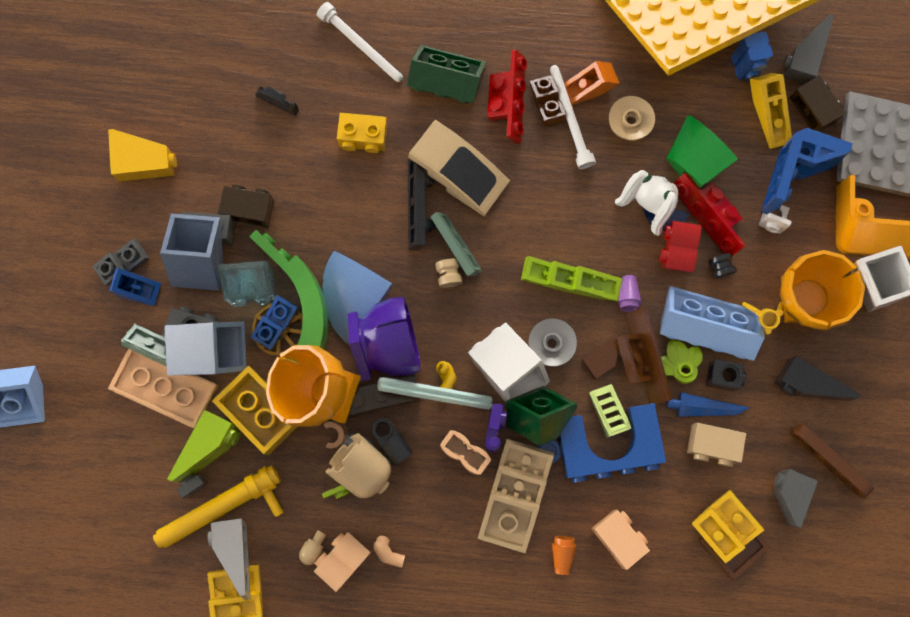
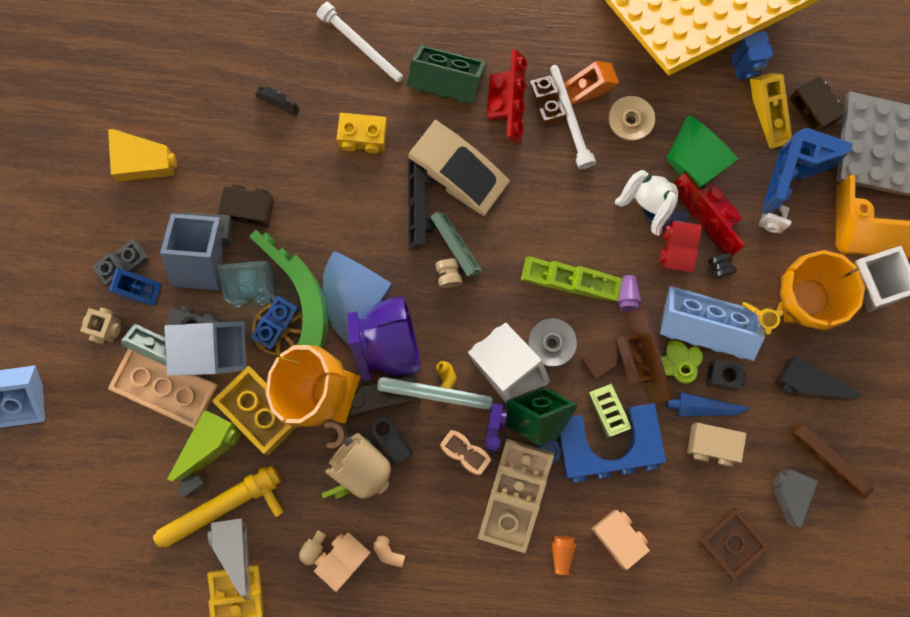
(101, 325): none -> tan brick
(727, 526): yellow slope -> none
(806, 58): dark grey slope -> none

